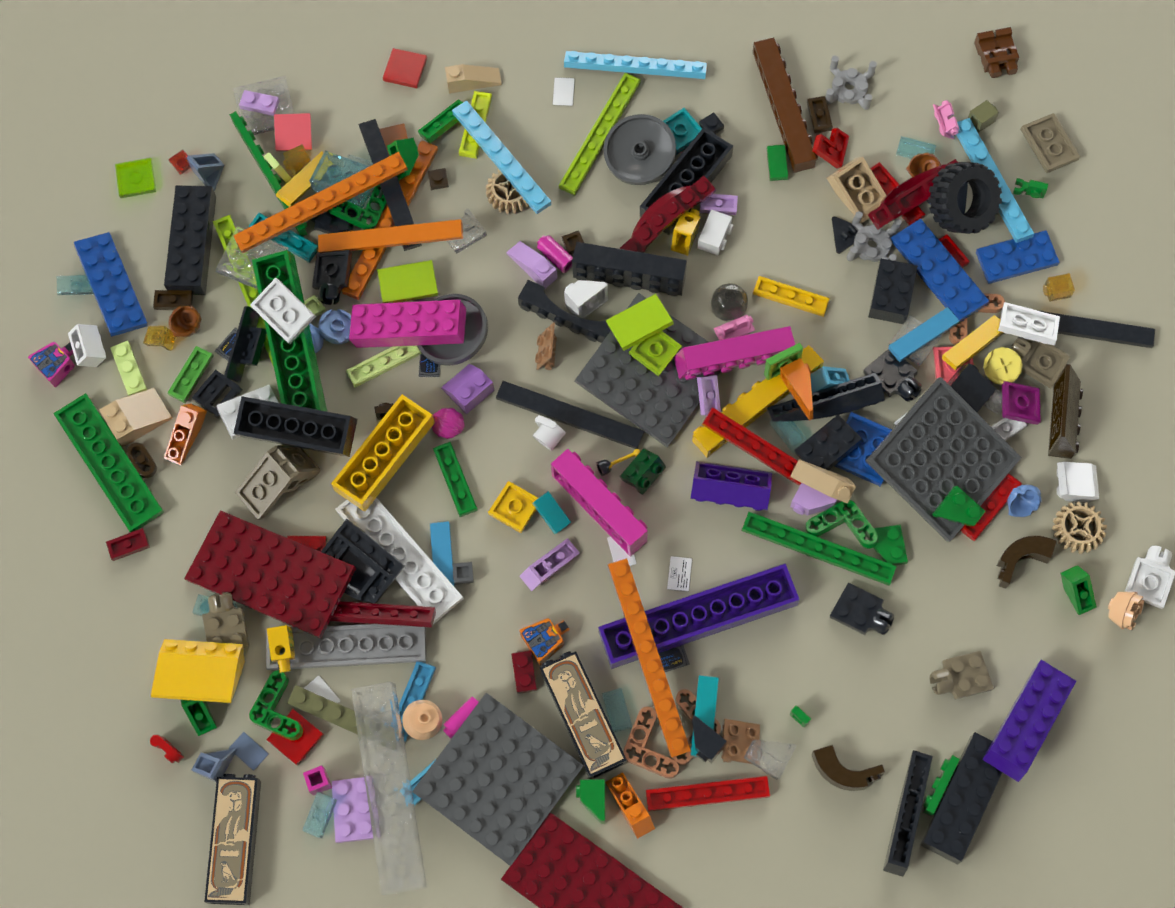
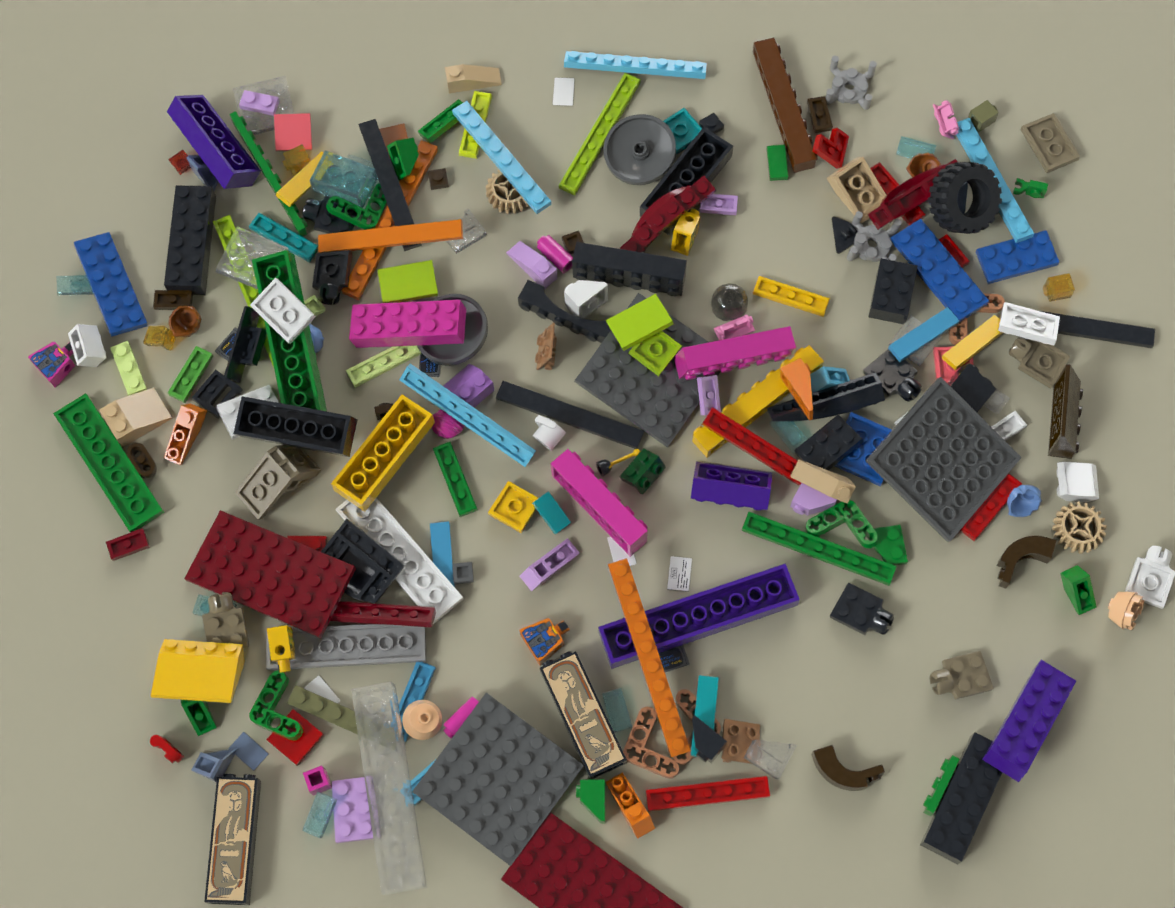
(135, 178): clear neon green tile -> none
(213, 141): none -> dark purple brick
(277, 167): yellowish green tile -> none
(320, 202): orange plate -> none
(335, 326): light blue tile -> none
(404, 68): tile -> none
(467, 415): none -> medium azure plate
(524, 672): dark red plate -> none
(714, 232): white brick -> none
(774, 363): bright green plate -> none
(798, 715): green tile -> none
(908, 814): black slope -> none
(959, 508): green wing -> none
(997, 51): reddish brown hips -> none
(1002, 365): light yellow tile -> none
(1021, 403): magenta tile -> none

